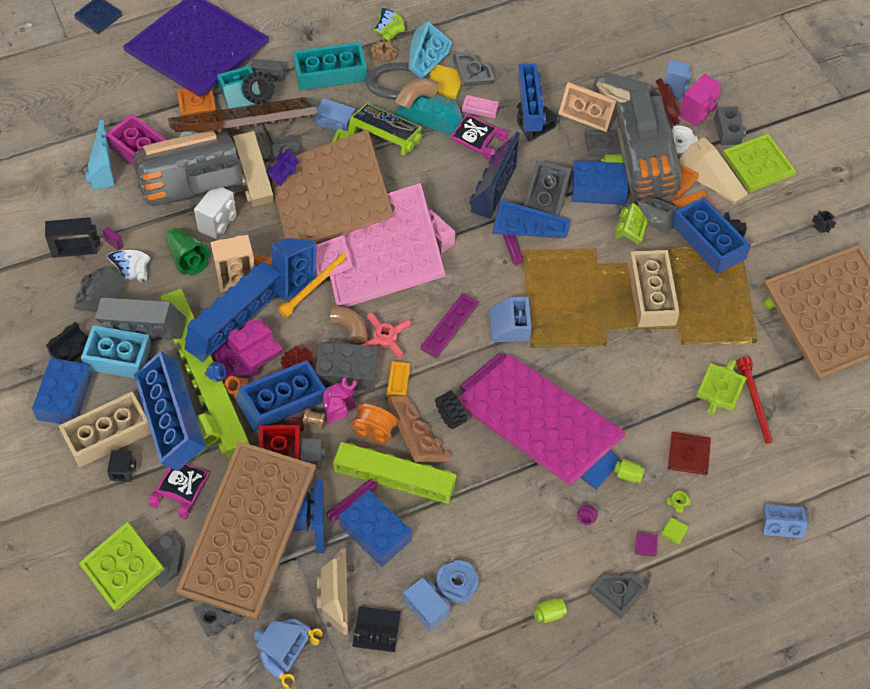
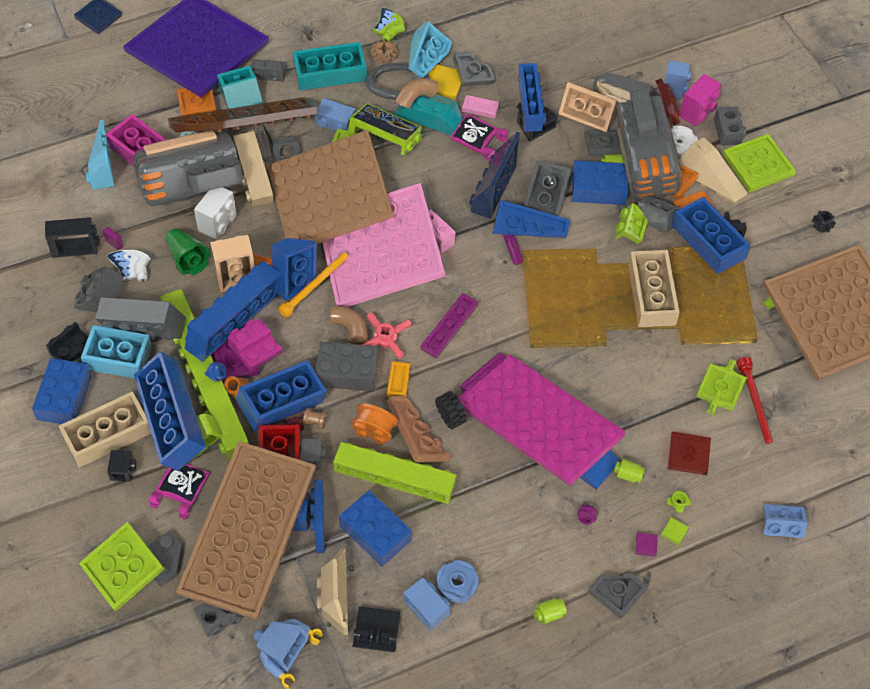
(250, 80): black tyre -> none
(283, 167): dark purple hips -> none
(297, 355): clear red gear -> none
(330, 250): bright pink tile -> none
(334, 513): magenta axle -> none
(338, 400): dark pink helmet -> none
(511, 320): medium blue slope -> none

